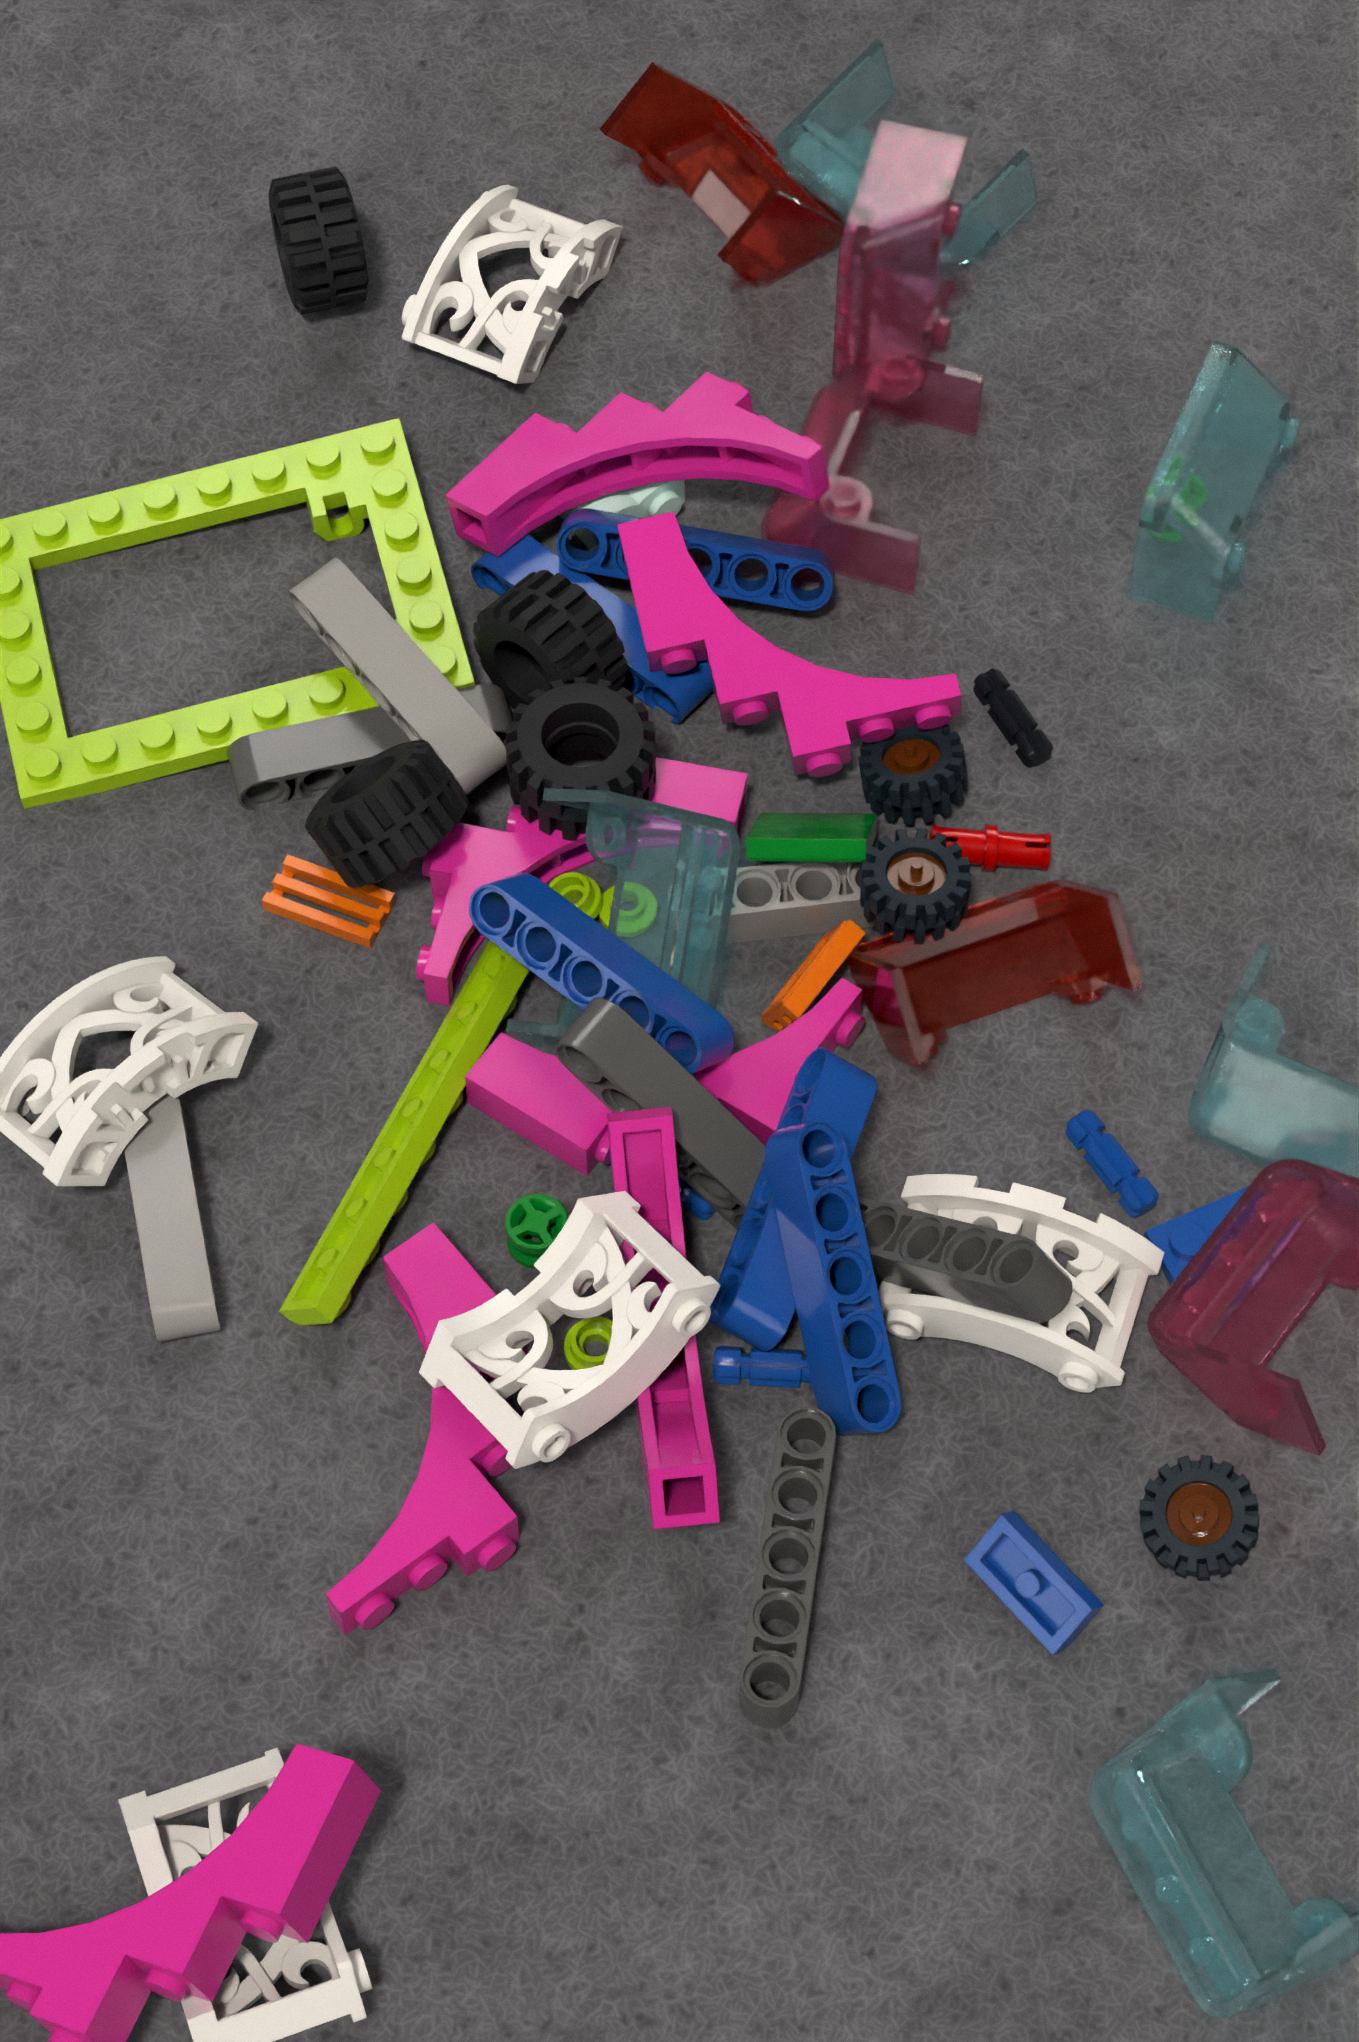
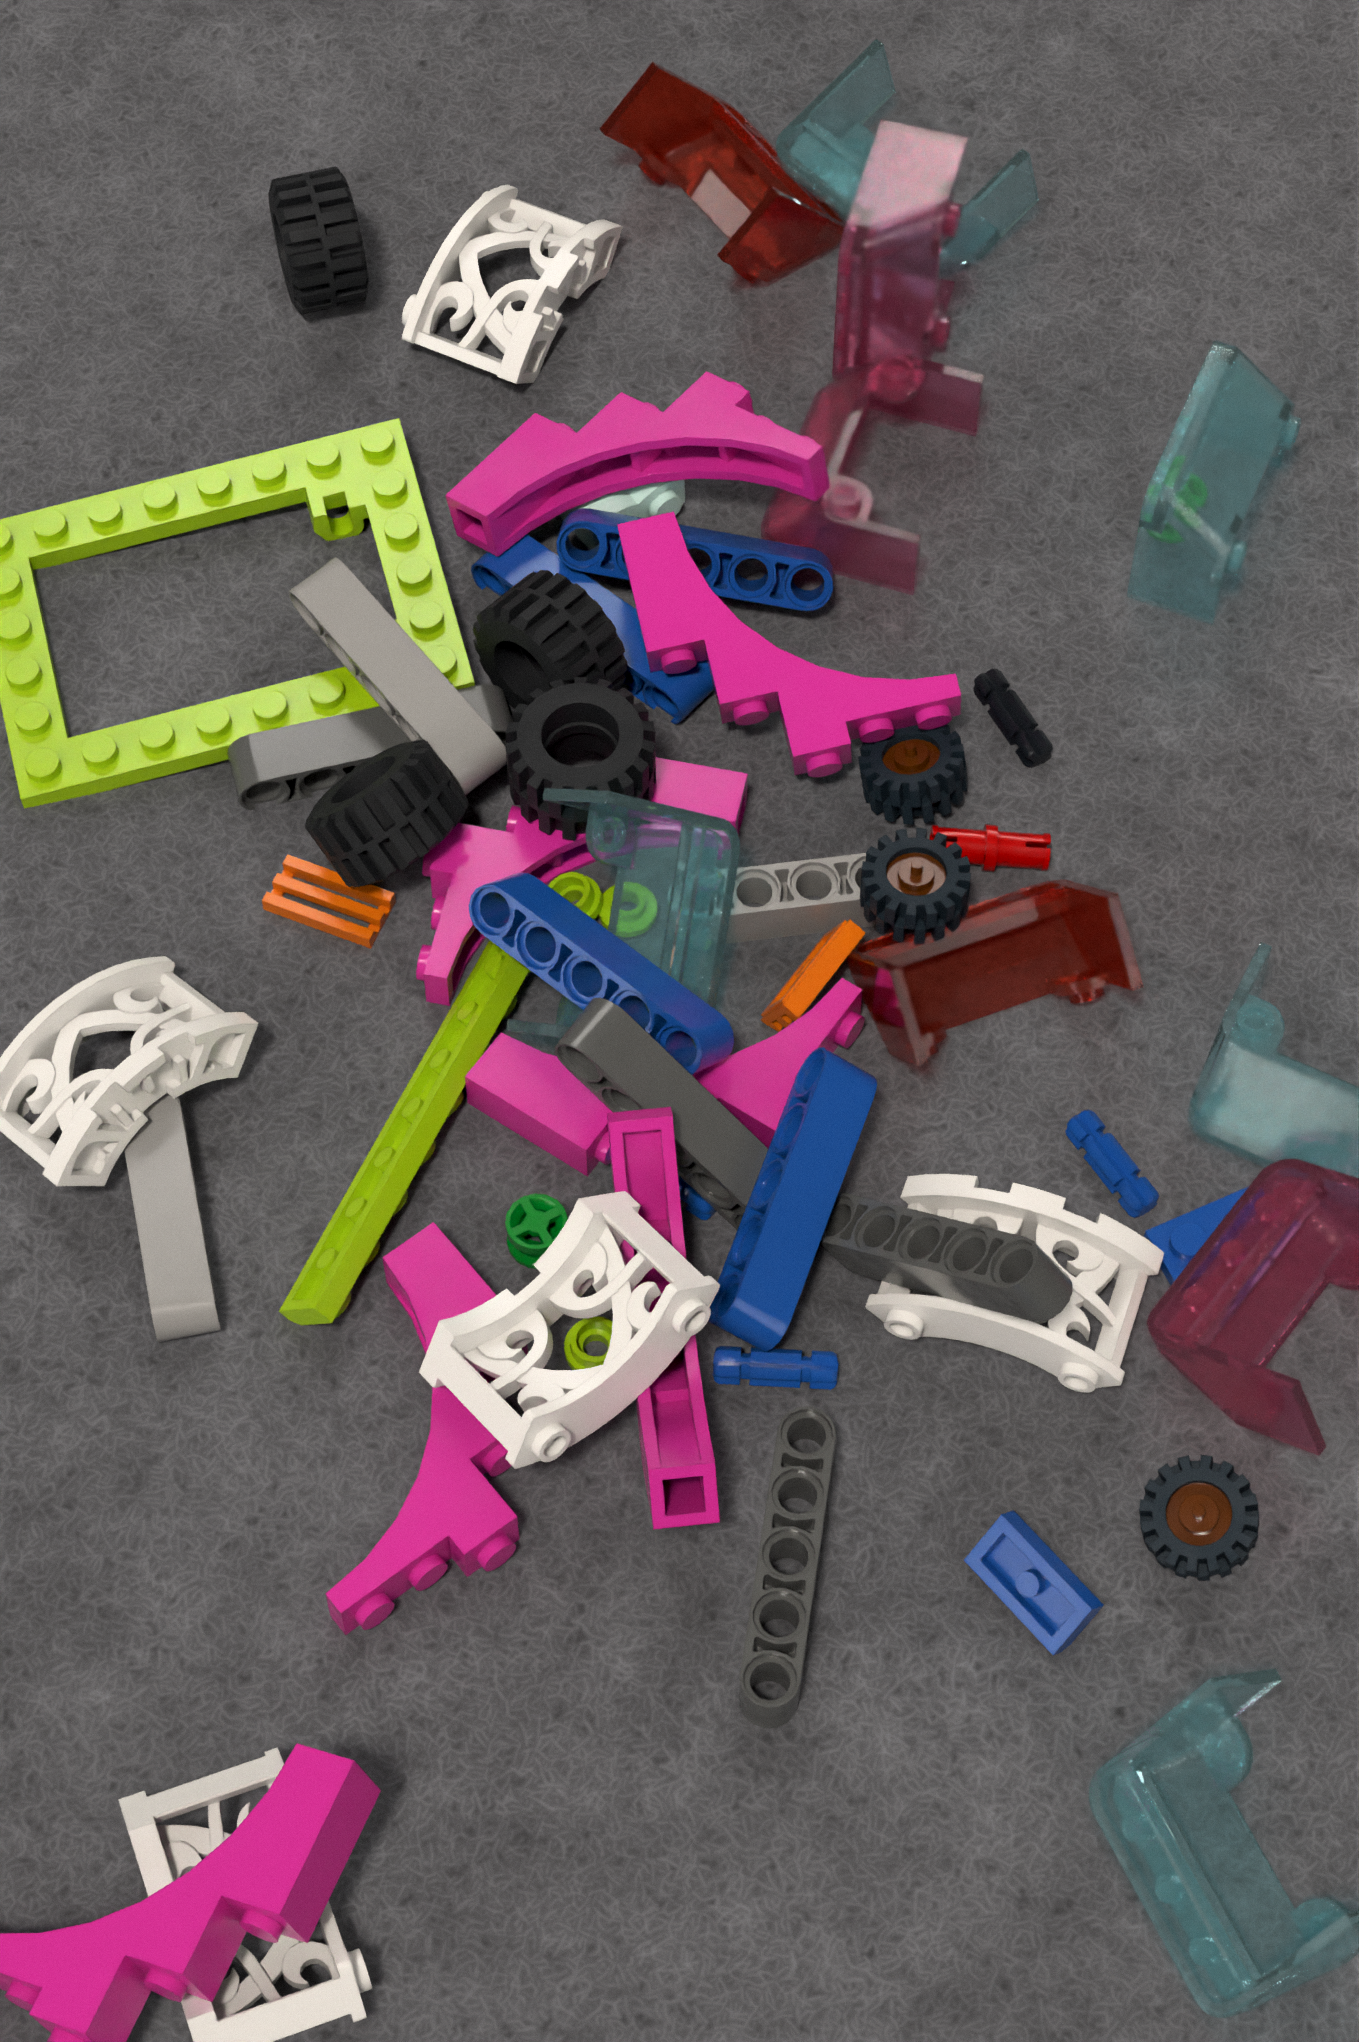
(811, 837): green tile -> none
(855, 1300): blue beam -> none

